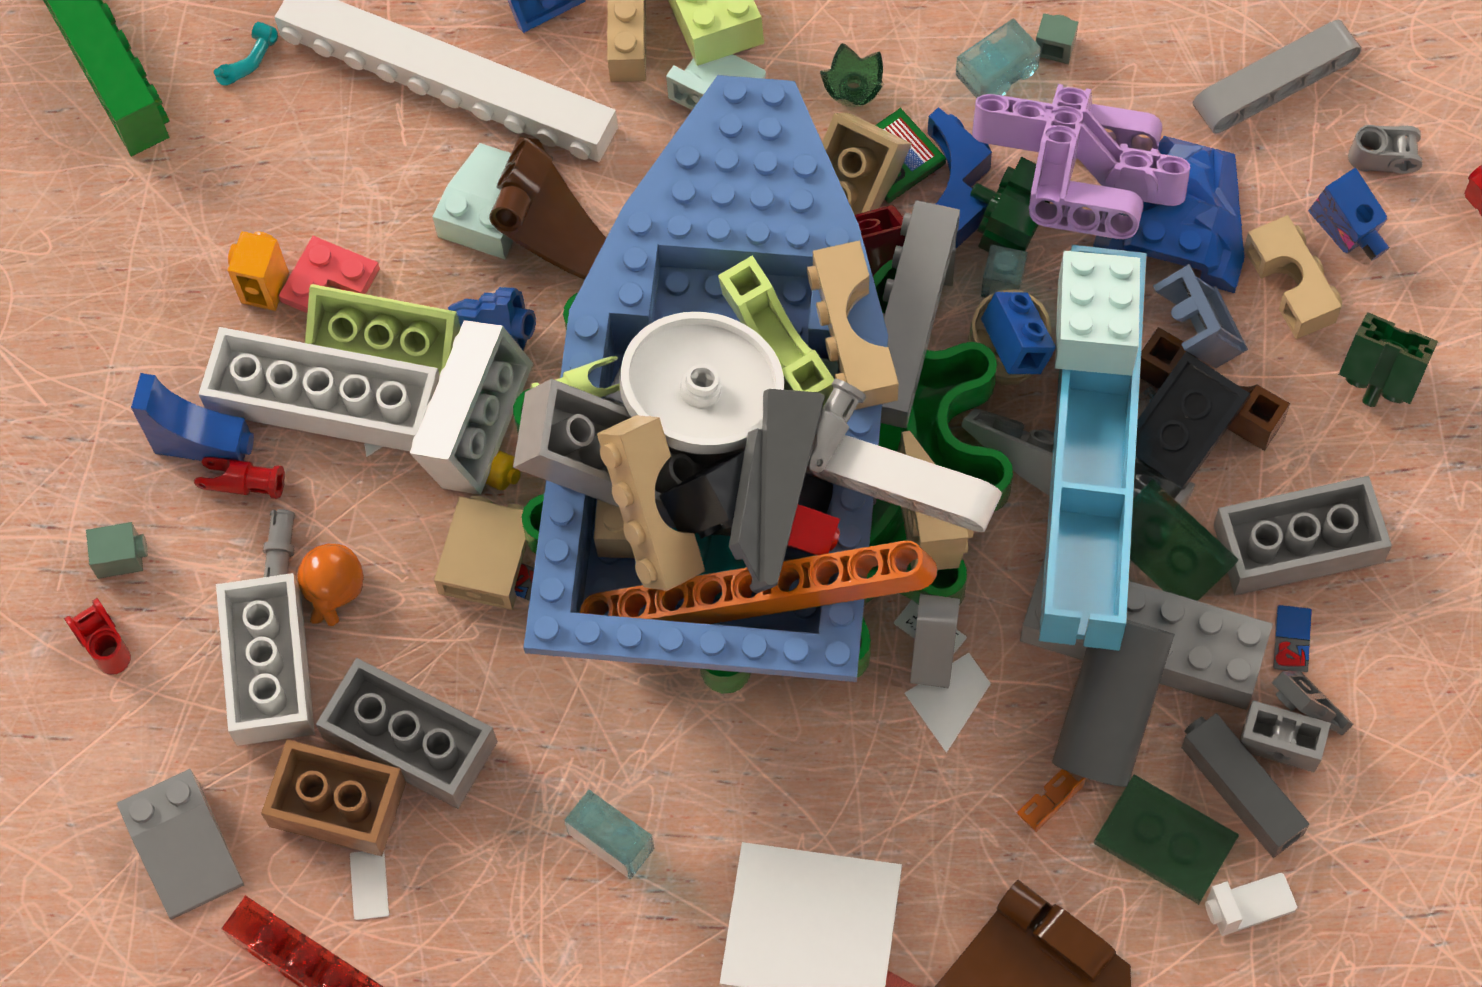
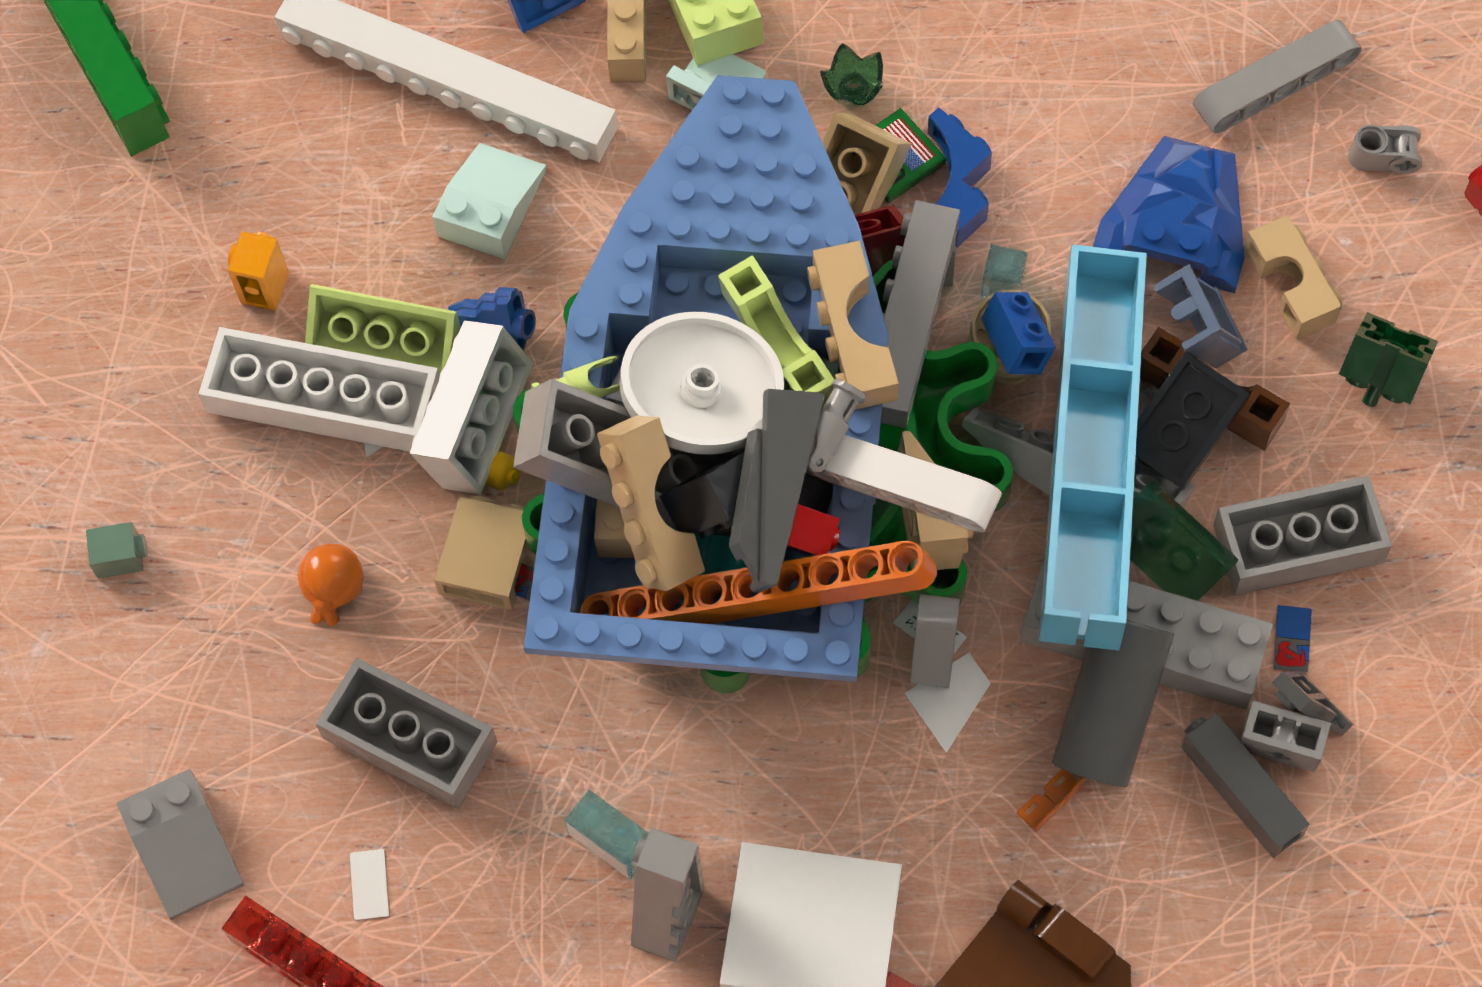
(97, 633): red piece -> none
(185, 429): blue arch -> none
(230, 73): teal piece -> none
(242, 478): red piece -> none
(264, 659): white brick -> none
(279, 545): light grey pin -> none
(327, 266): coral plate -> none
(334, 797): medium nougat brick -> none
(543, 213): reddish brown panel -> none
(665, 893): none -> light grey wedge
(998, 60): clear light blue brick -> none
(1007, 214): dark green brick -> none
(1057, 37): sand green plate -> none
(1075, 128): lavender piece -> none
(1098, 313): light aqua brick -> none
(1166, 839): clear green tile -> none
(1249, 903): white bracket -> none
(1351, 215): blue torso -> none

